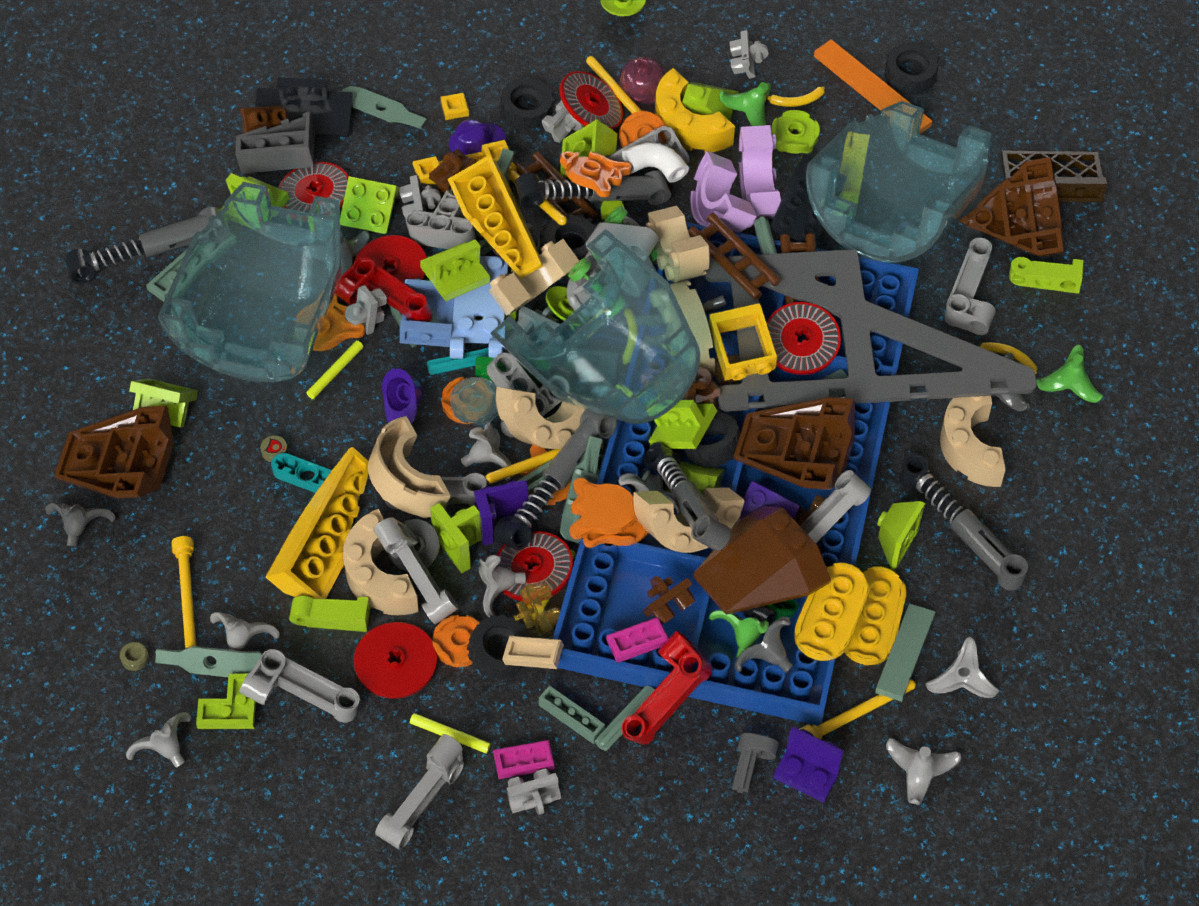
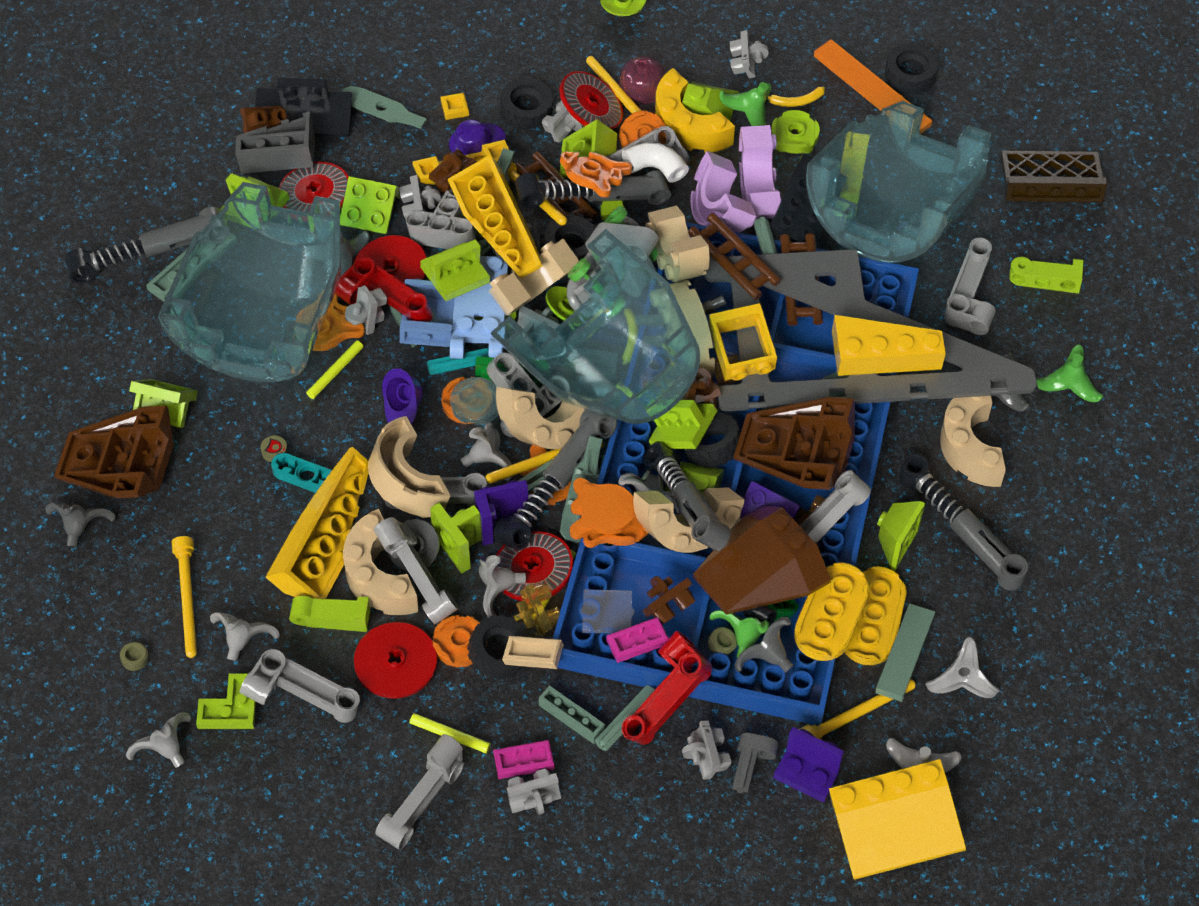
(195, 660): sand green piece -> none
(606, 611): none -> clear piece
(703, 750): none -> light grey hips
(722, 641): none -> olive tile
(821, 340): piece -> none
(884, 347): none -> yellow wedge
(897, 819): none -> yellow slope
(1004, 349): yellow piece -> none
(1023, 210): reddish brown wedge -> none

